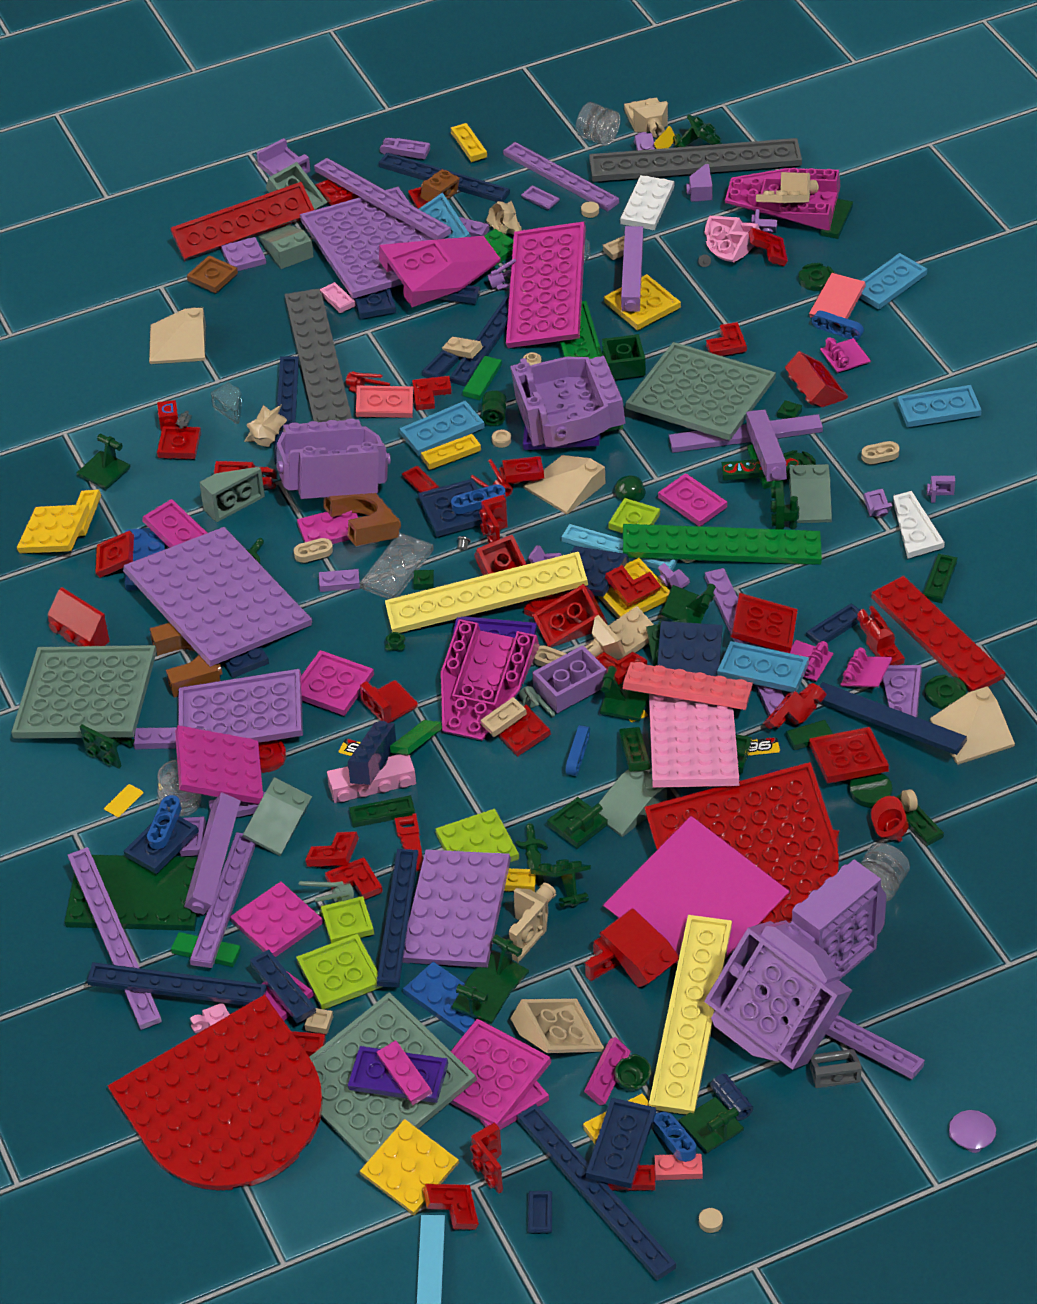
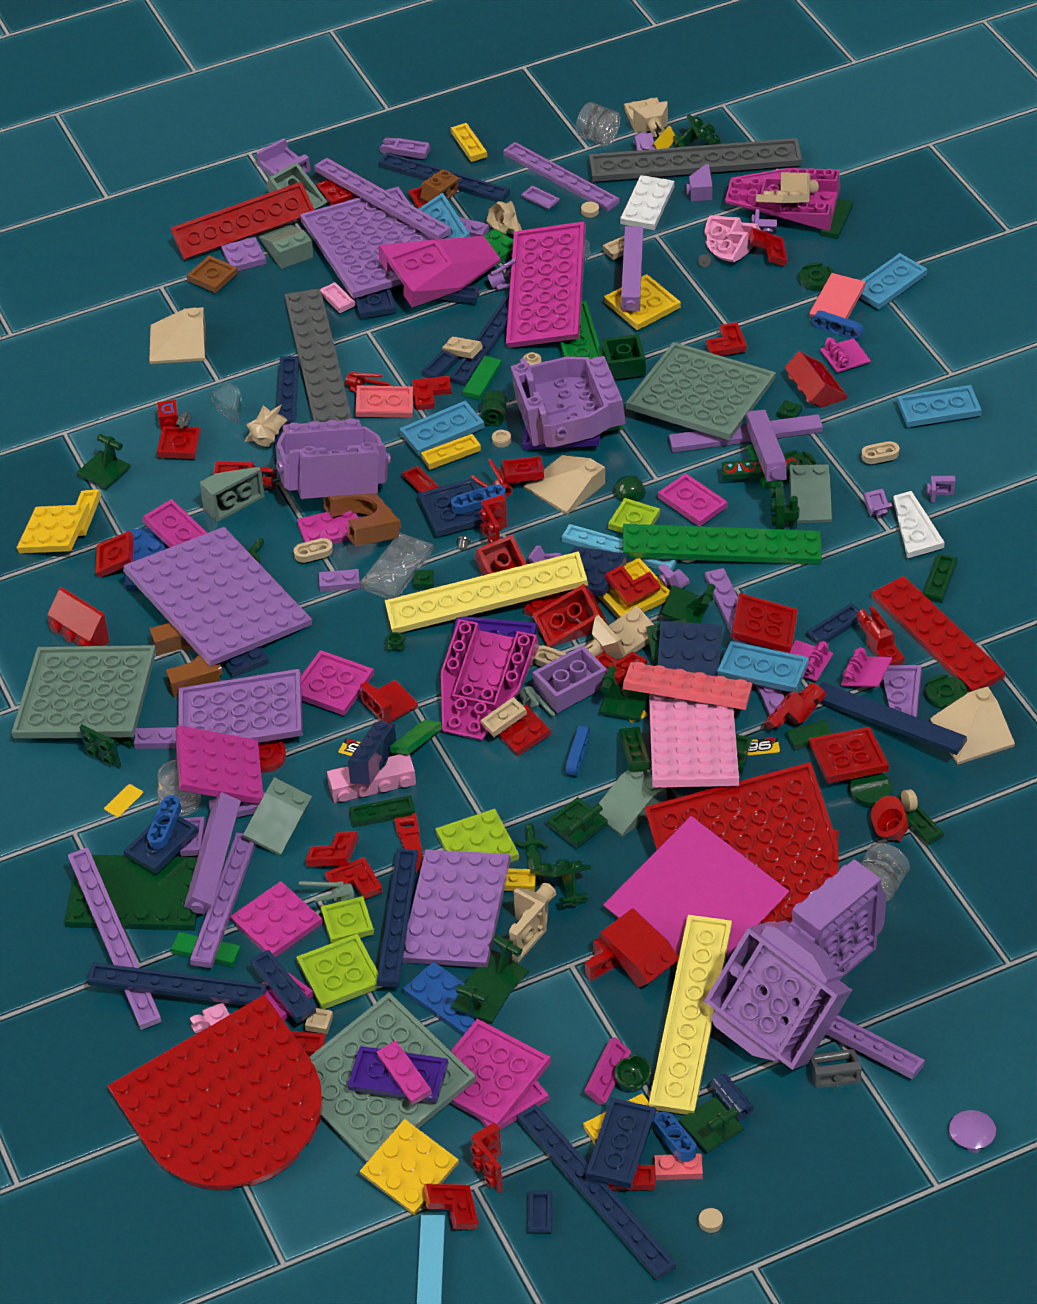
(556, 1025): tan slope -> none

